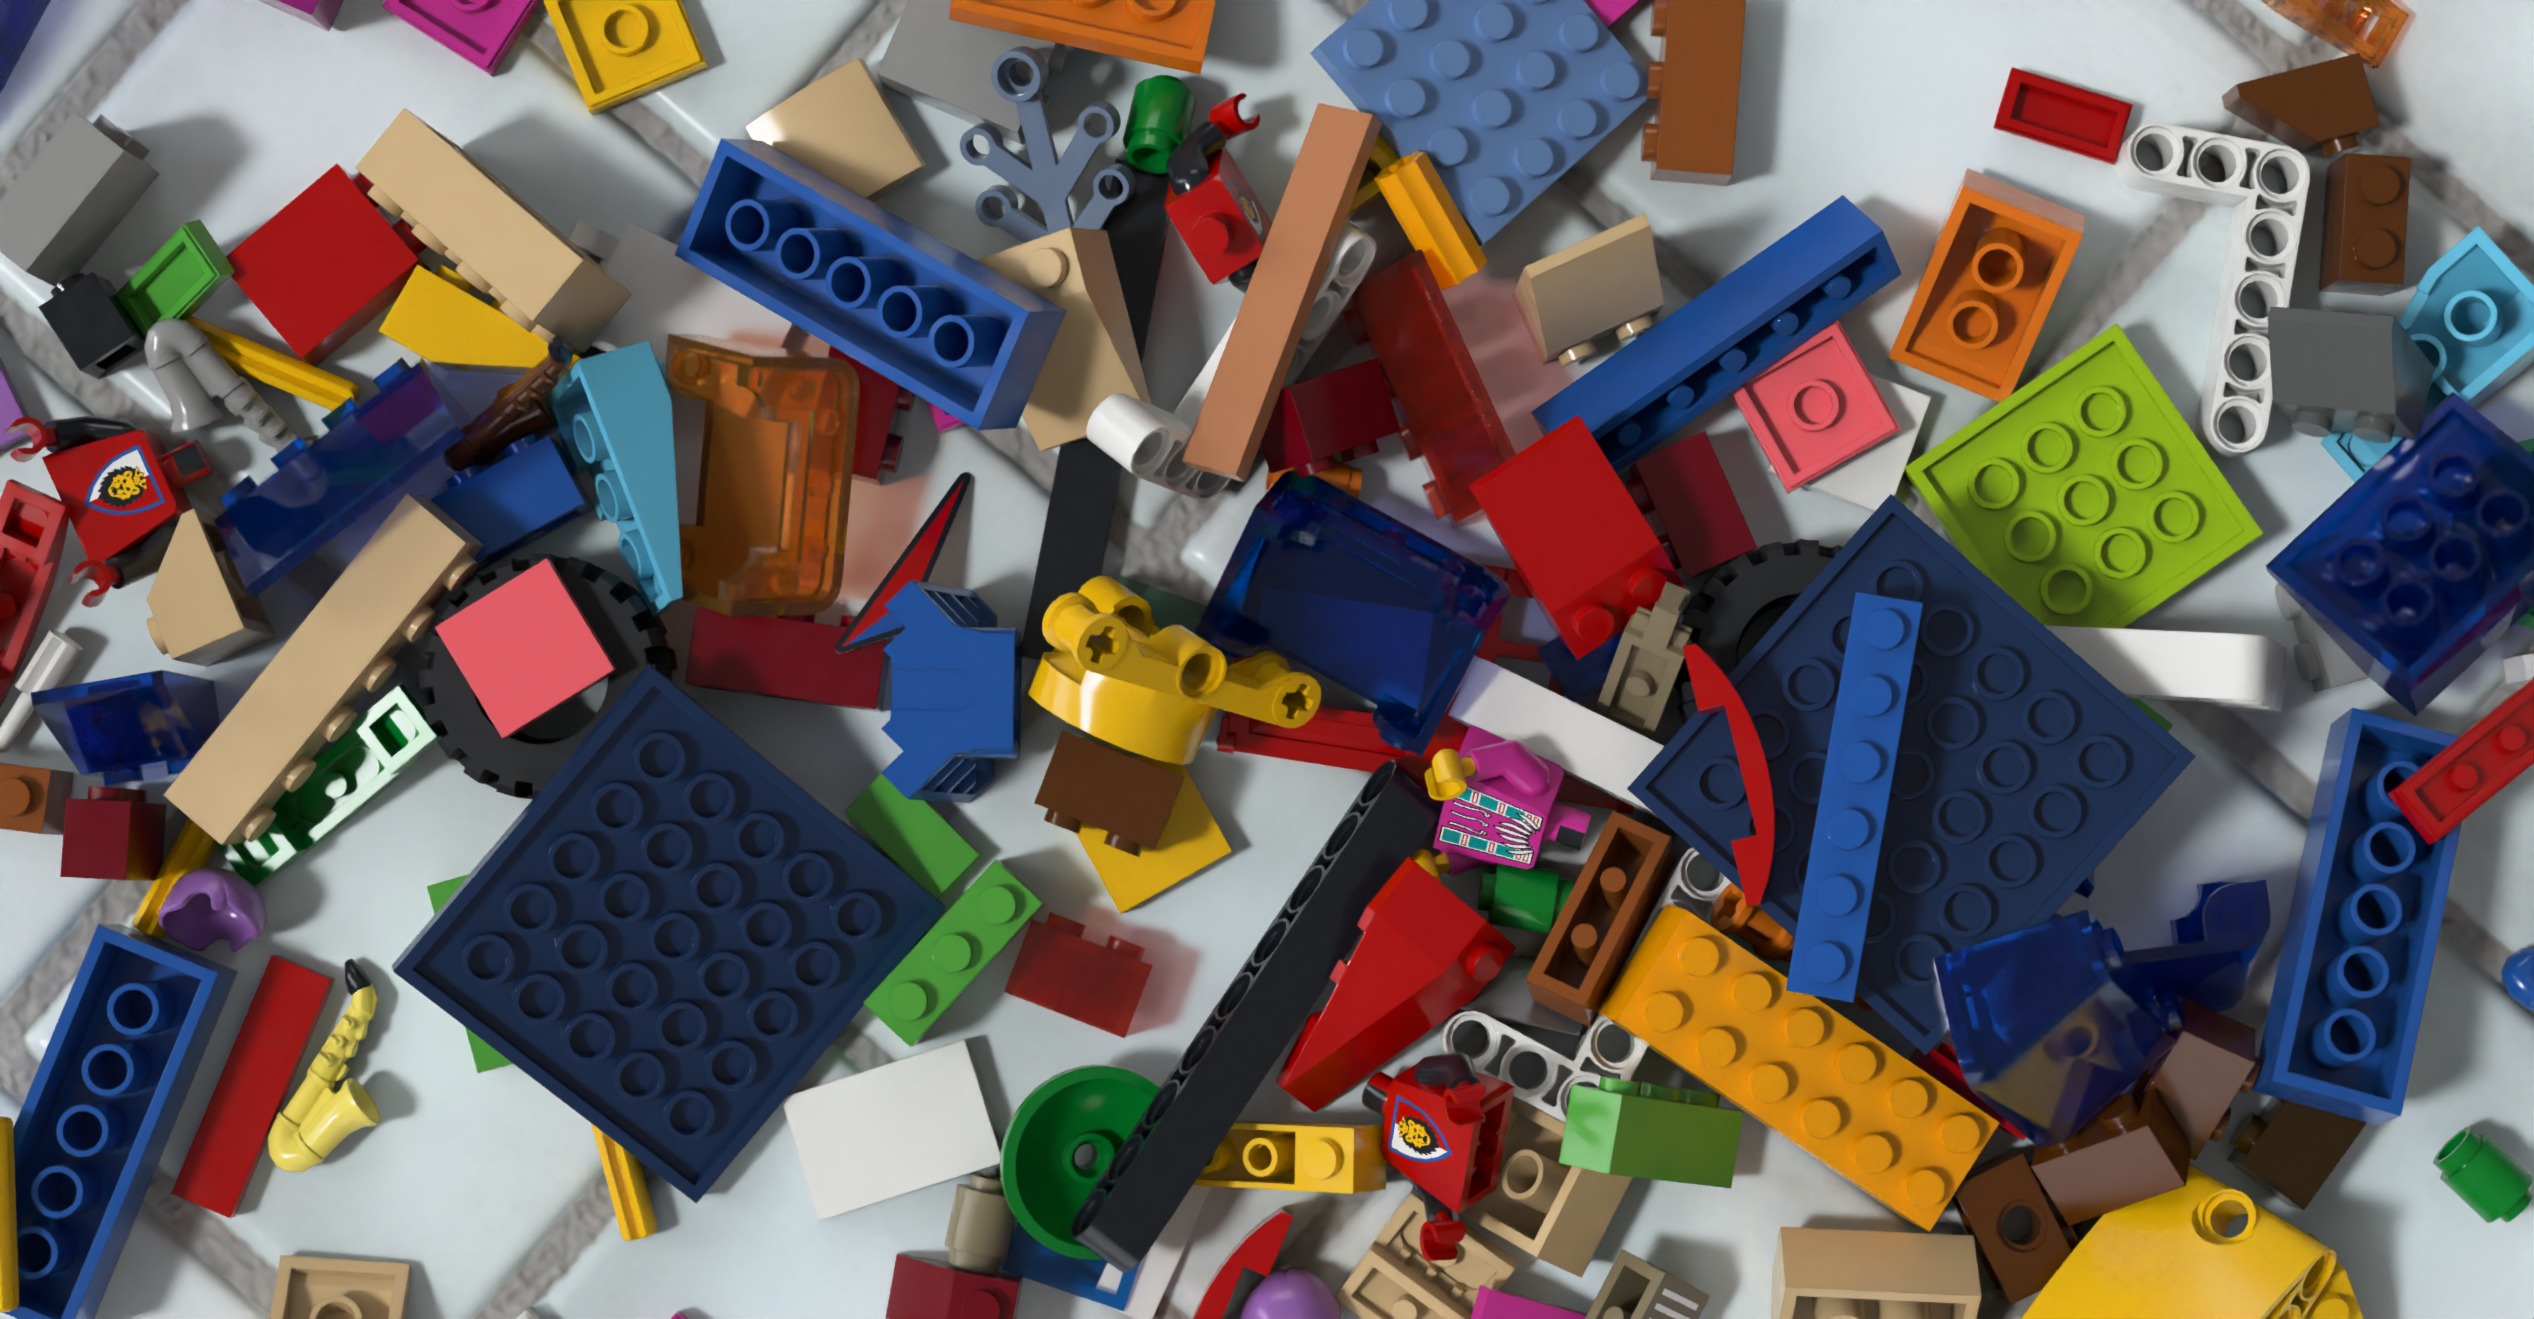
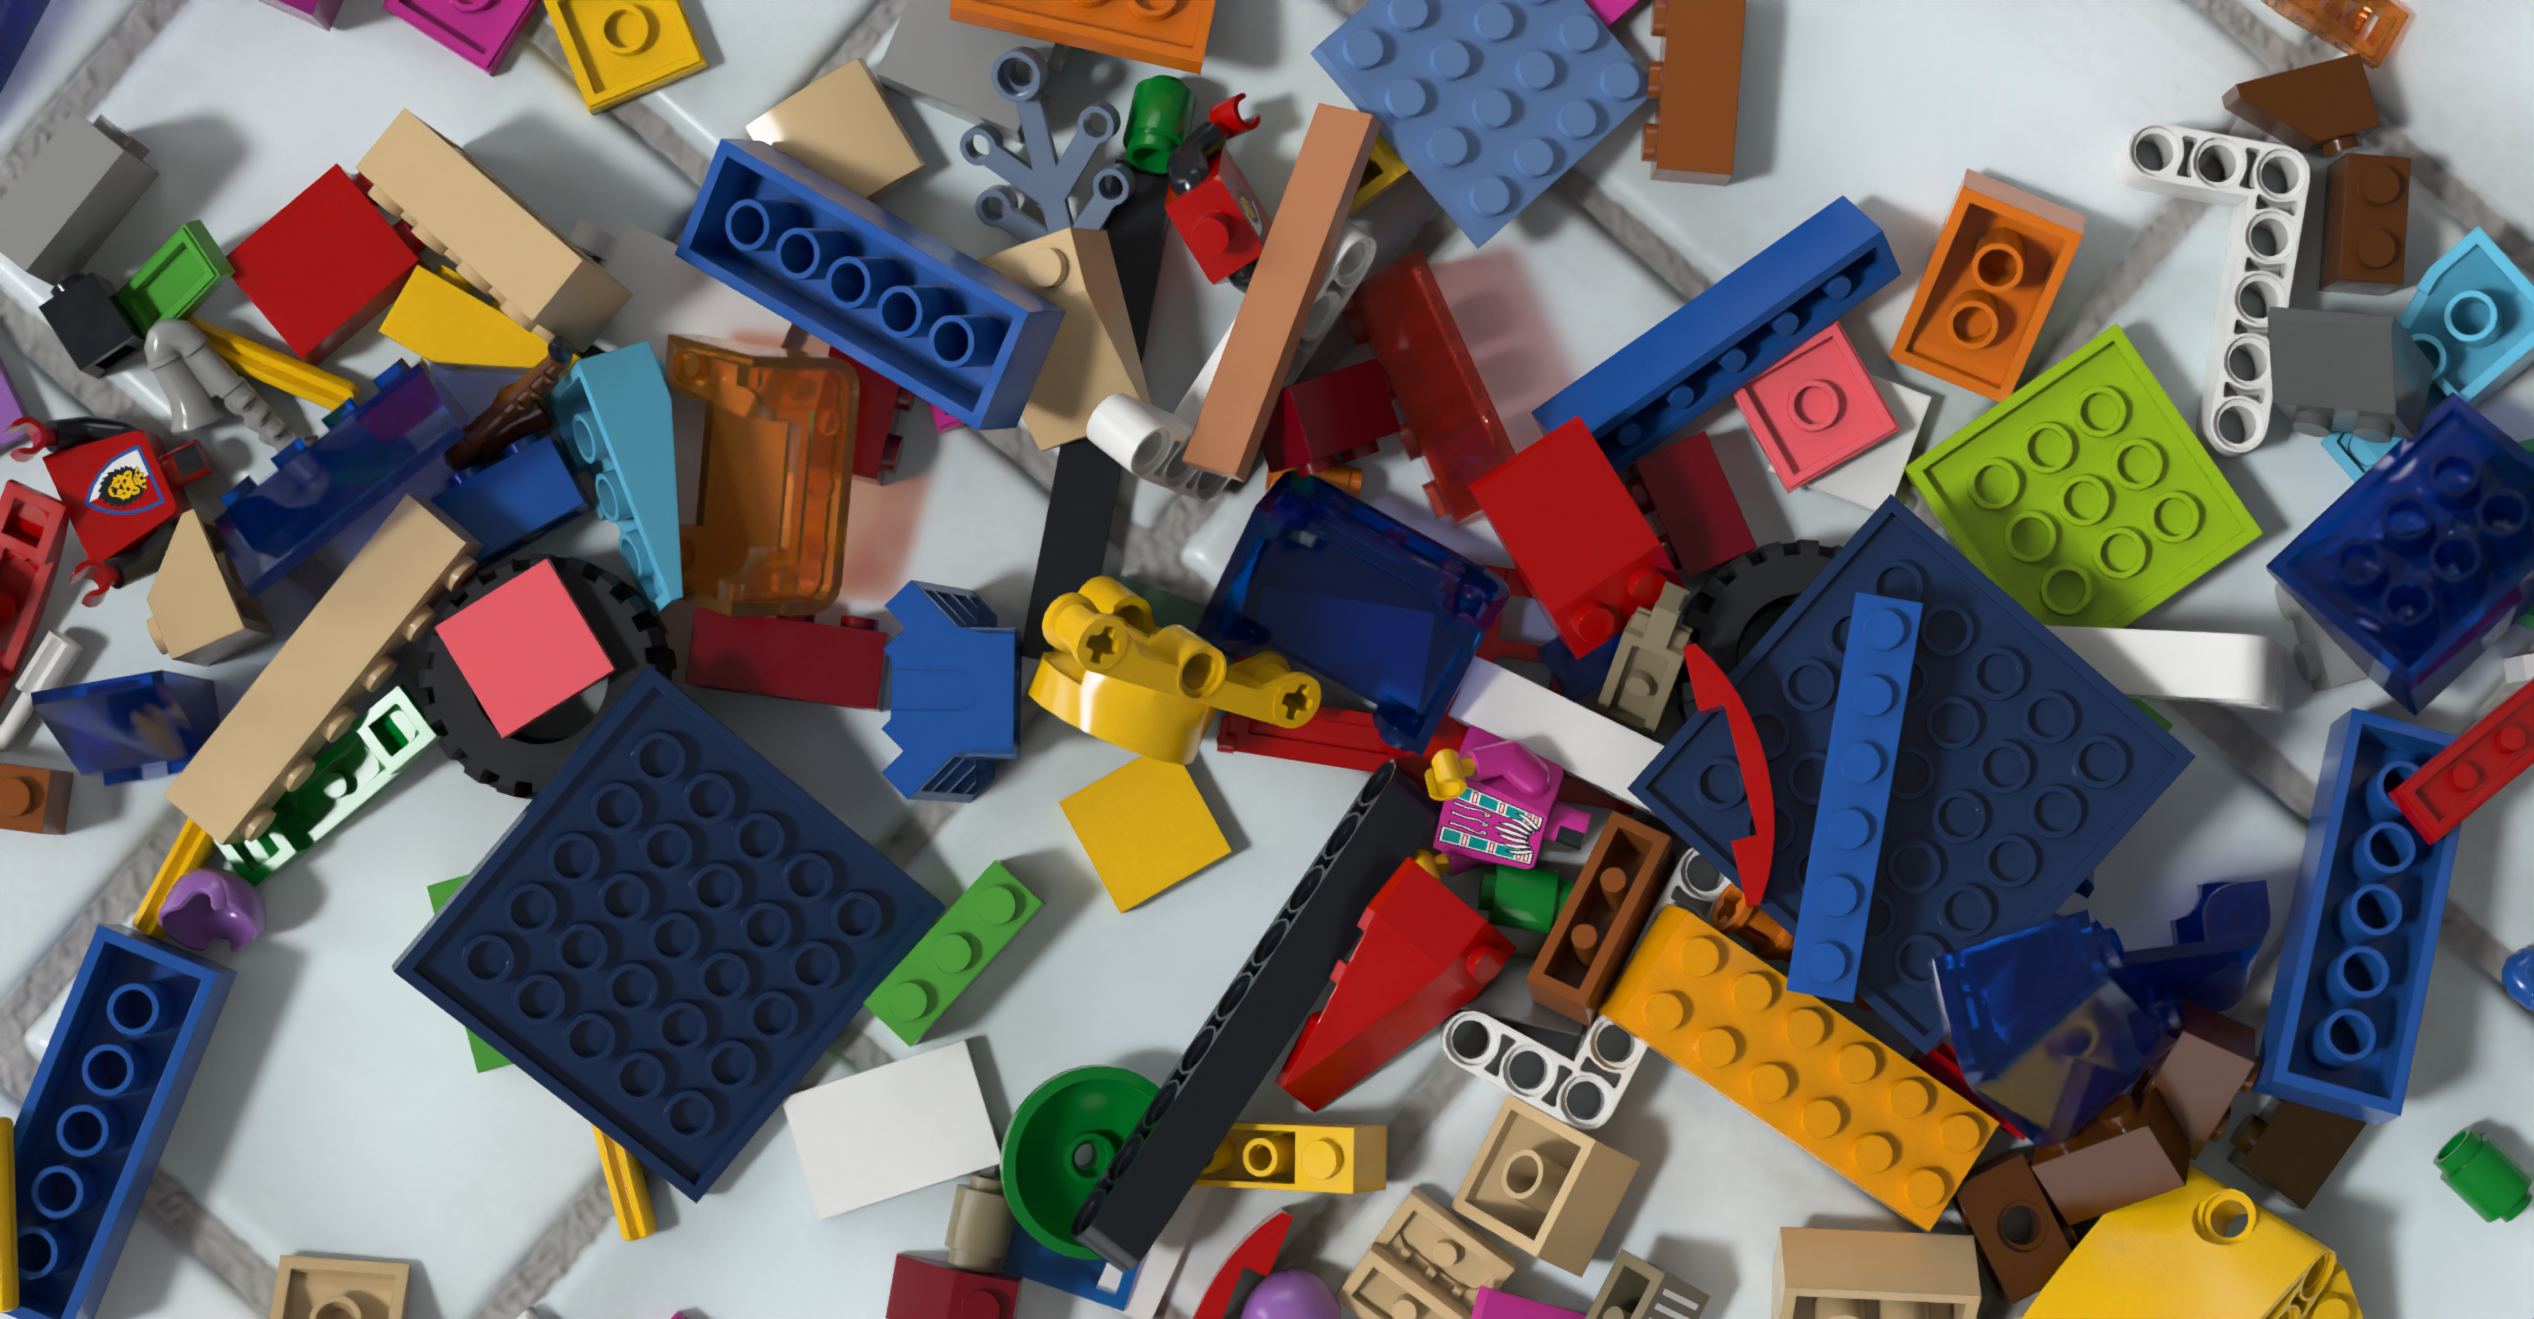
(113, 835): dark red brick -> none
(253, 1086): red tile -> none
(316, 1115): light yellow piece -> none
(913, 836): bright green tile -> none
(915, 563): sticker -> none
(1079, 975): clear red brick -> none
(1108, 792): reddish brown brick -> none
(1431, 218): light orange axle -> none
(1446, 1136): red torso -> none
(1591, 292): tan slope -> none
(1651, 1133): bright green brick -> none
(2062, 116): red tile -> none

